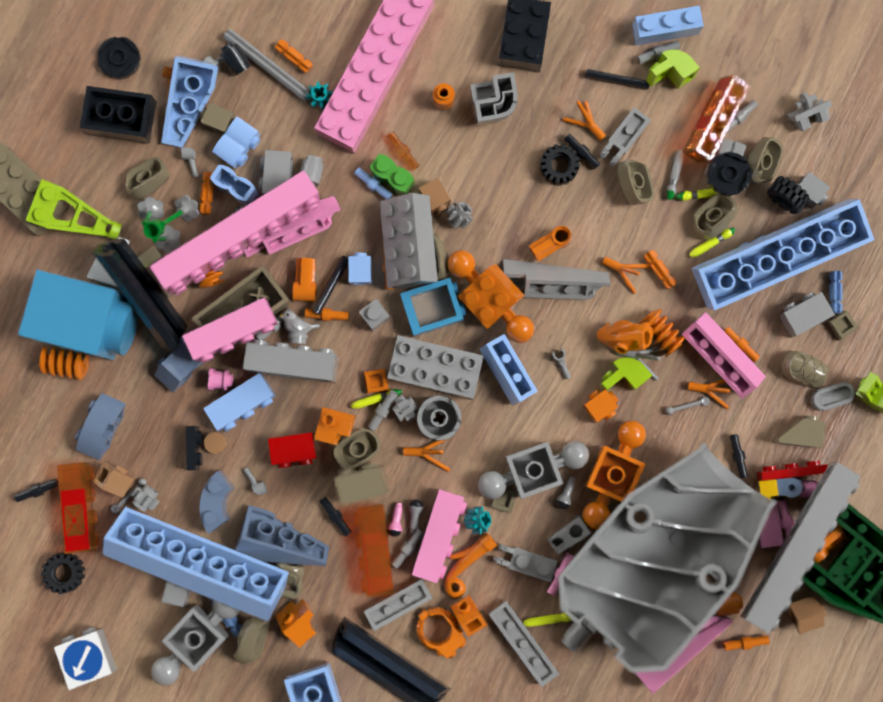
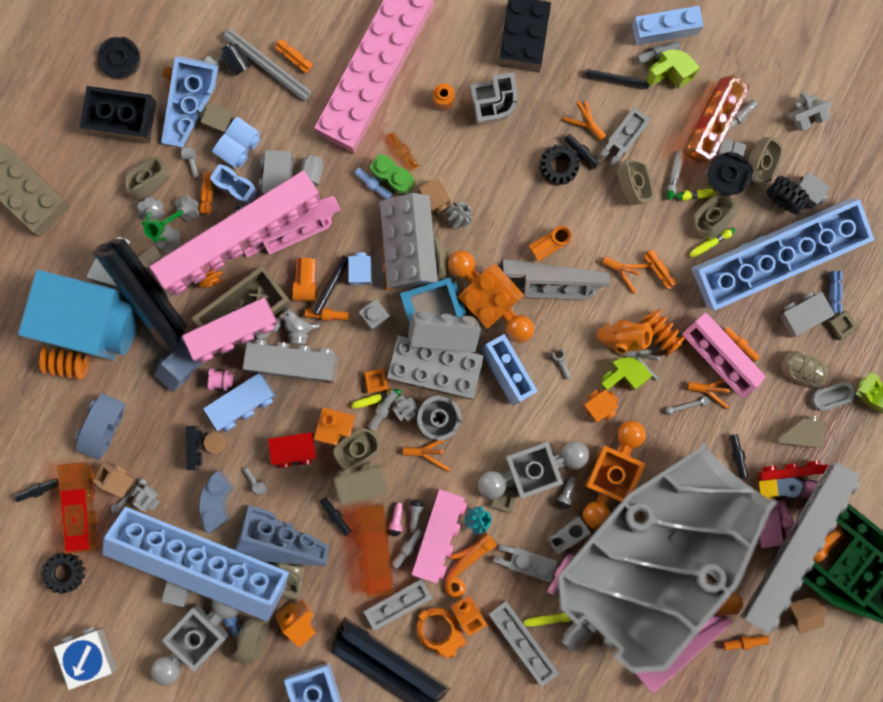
(44, 205): lime plate -> none
(319, 89): teal gear -> none
(444, 332): none -> light grey brick

